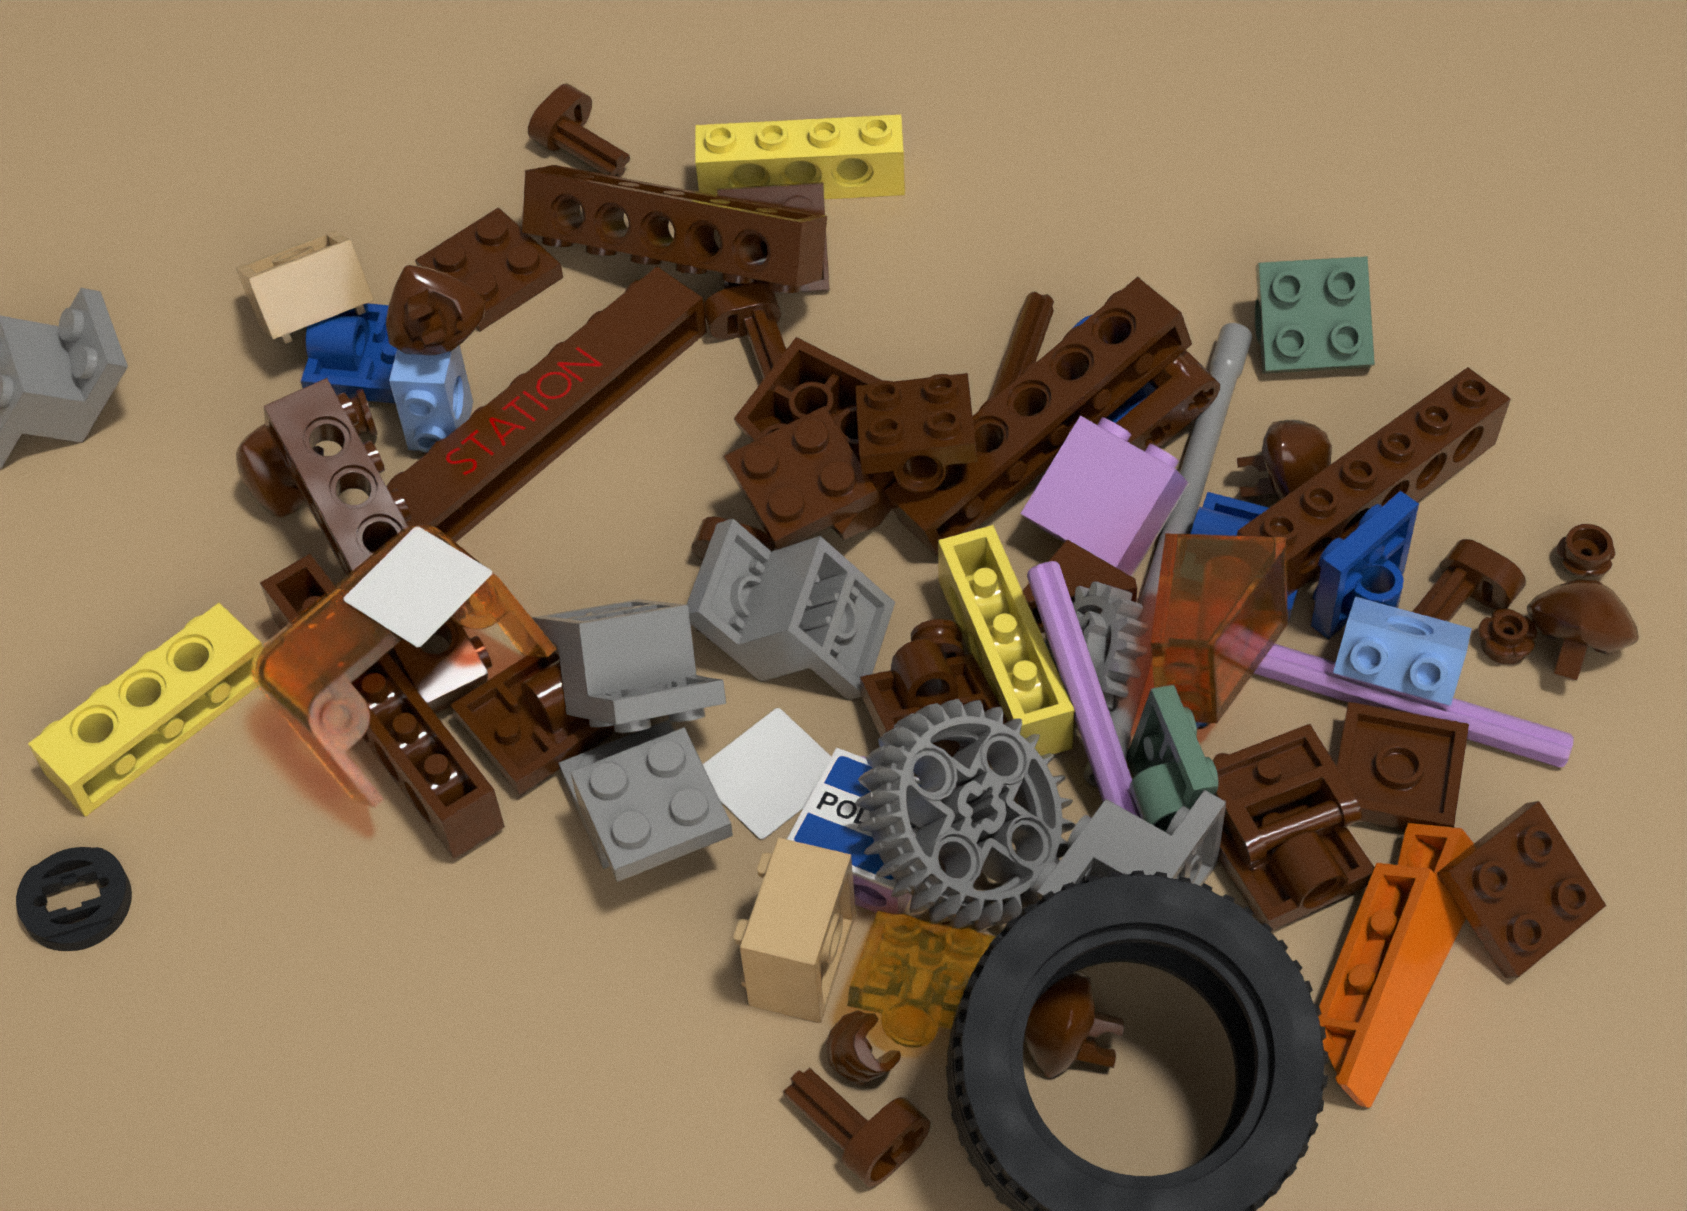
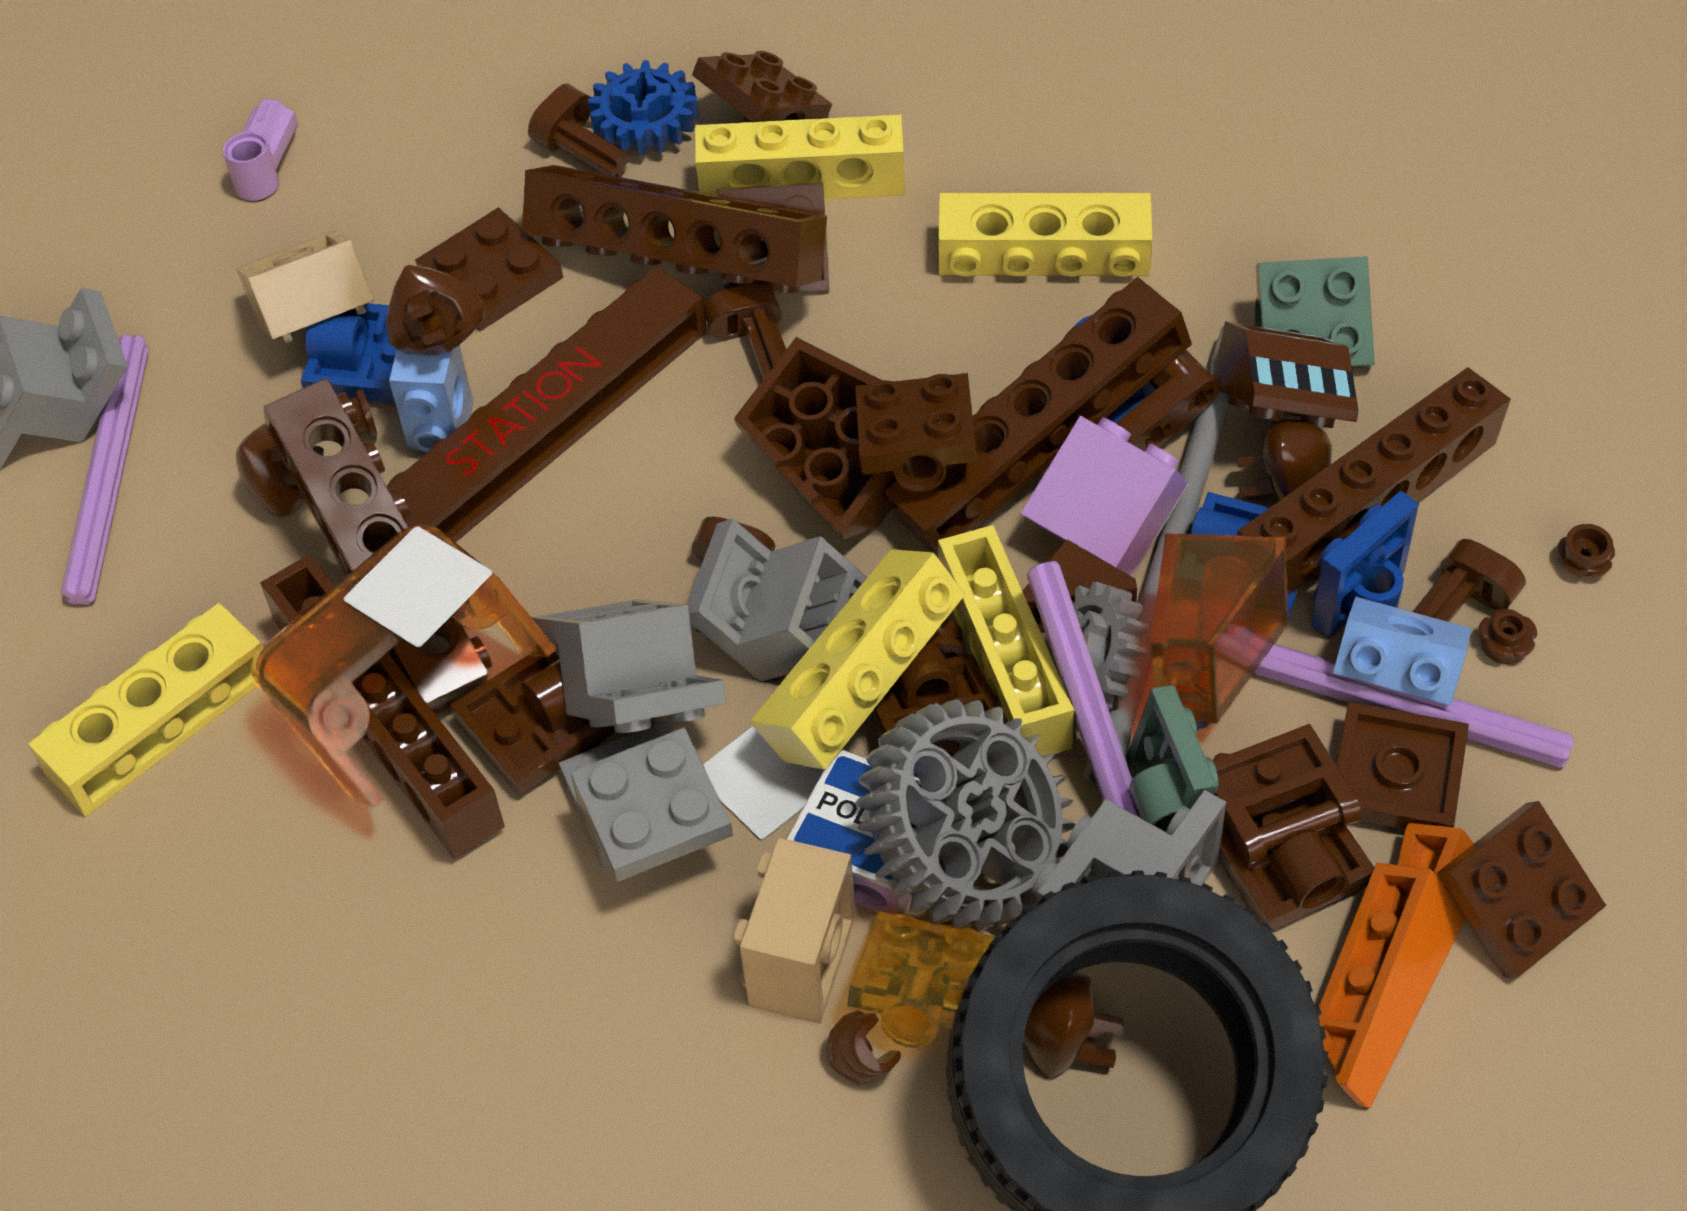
(101, 913): black piece -> none
(104, 478): none -> lavender axle
(258, 150): none -> lavender piece
(643, 107): none -> blue gear
(761, 87): none -> reddish brown plate
(801, 478): reddish brown plate -> none
(857, 658): none -> light yellow brick
(870, 1147): reddish brown piece -> none
(1025, 340): reddish brown axle -> none
(1045, 234): none -> light yellow brick
(1286, 374): none -> reddish brown slope
(1583, 616): reddish brown piece -> none

